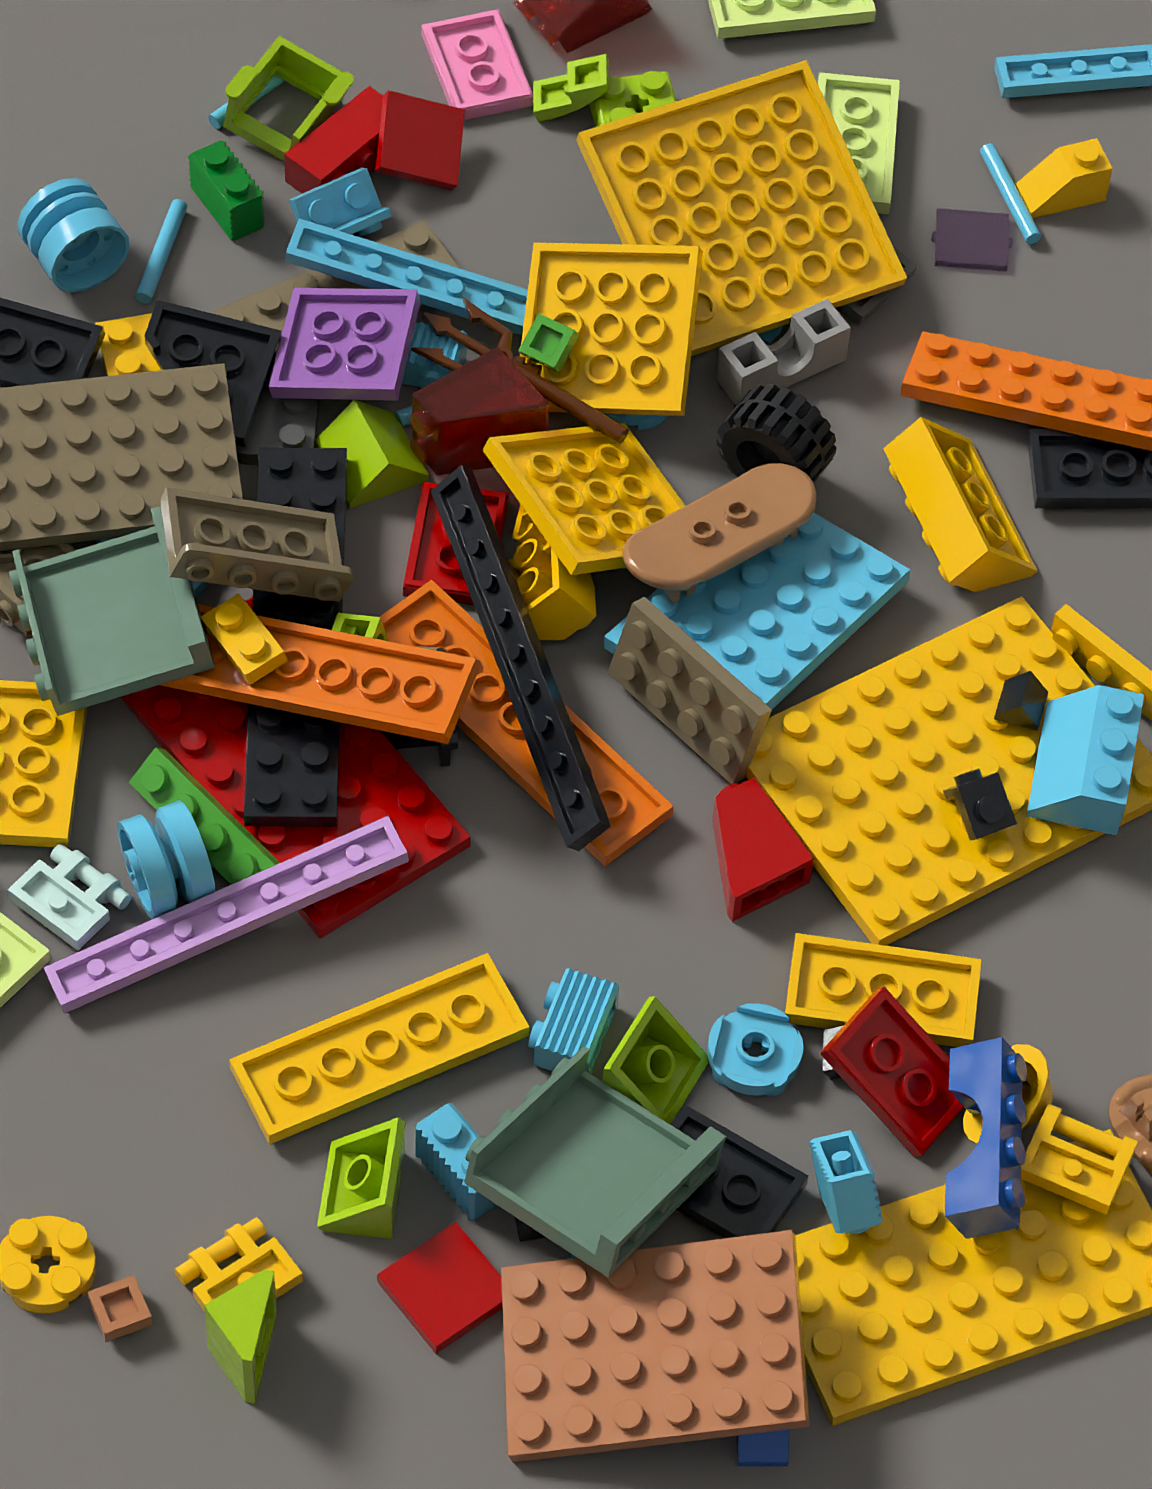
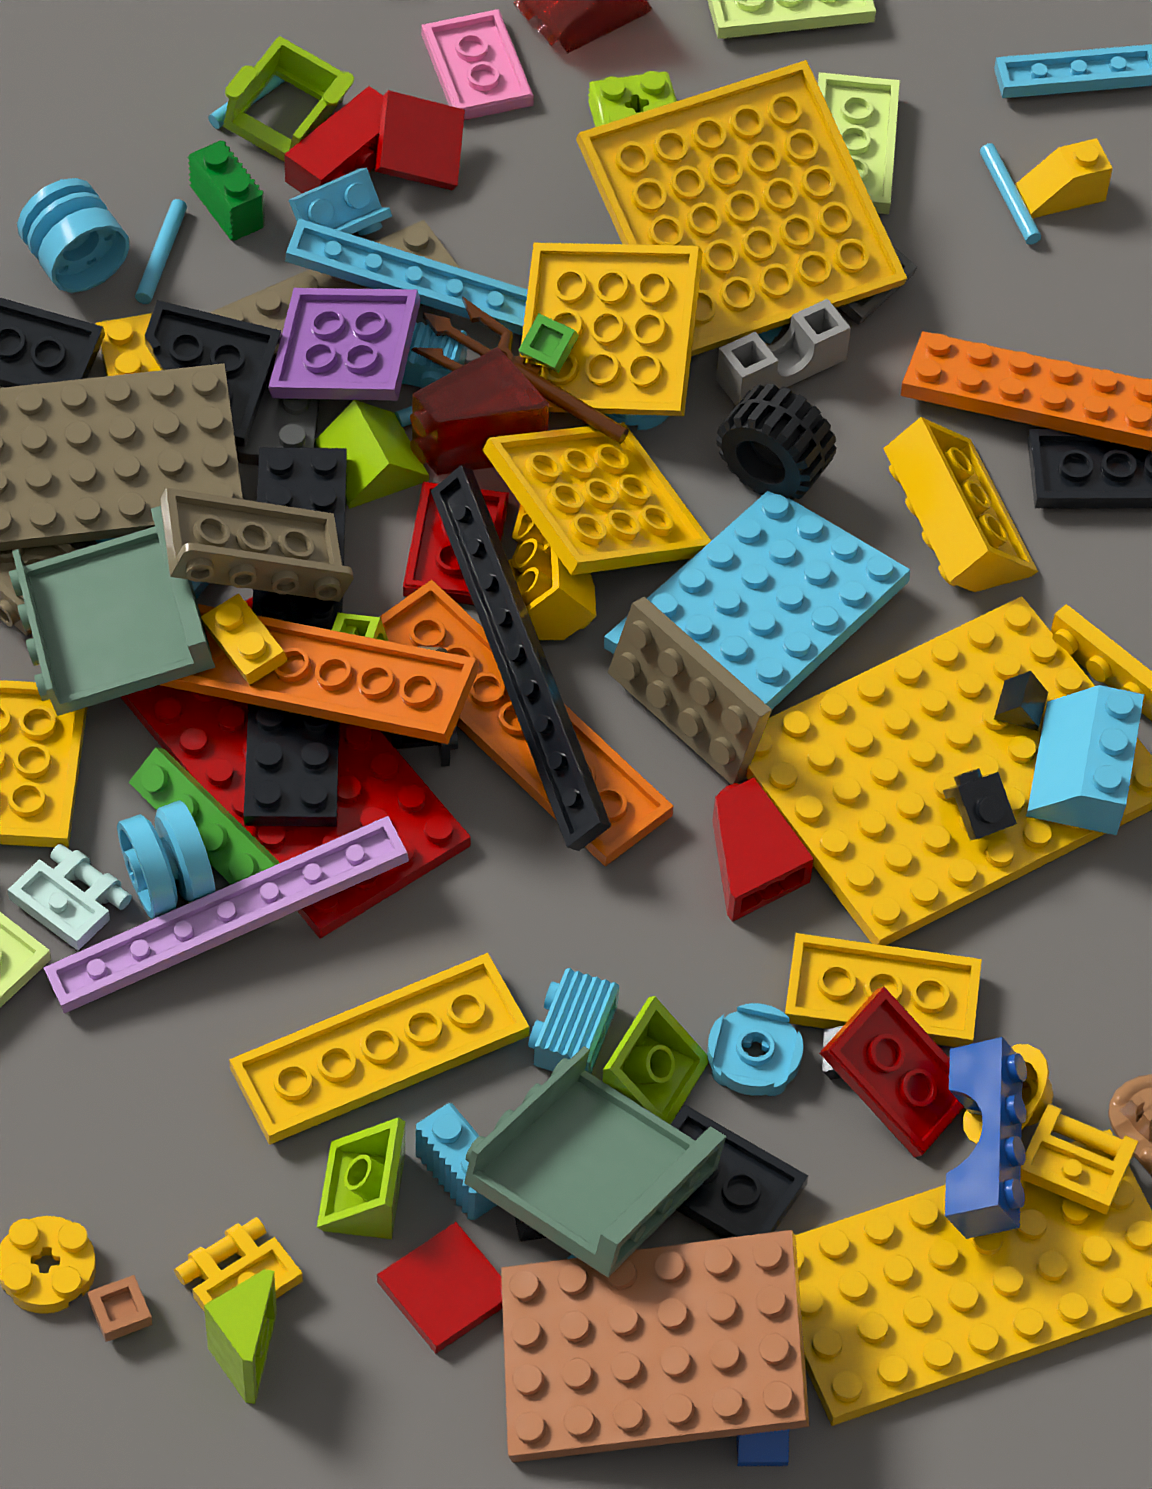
(563, 94): lime slope -> none
(721, 529): medium nougat piece -> none
(846, 1182): medium azure brick -> none
(971, 239): clear purple piece -> none

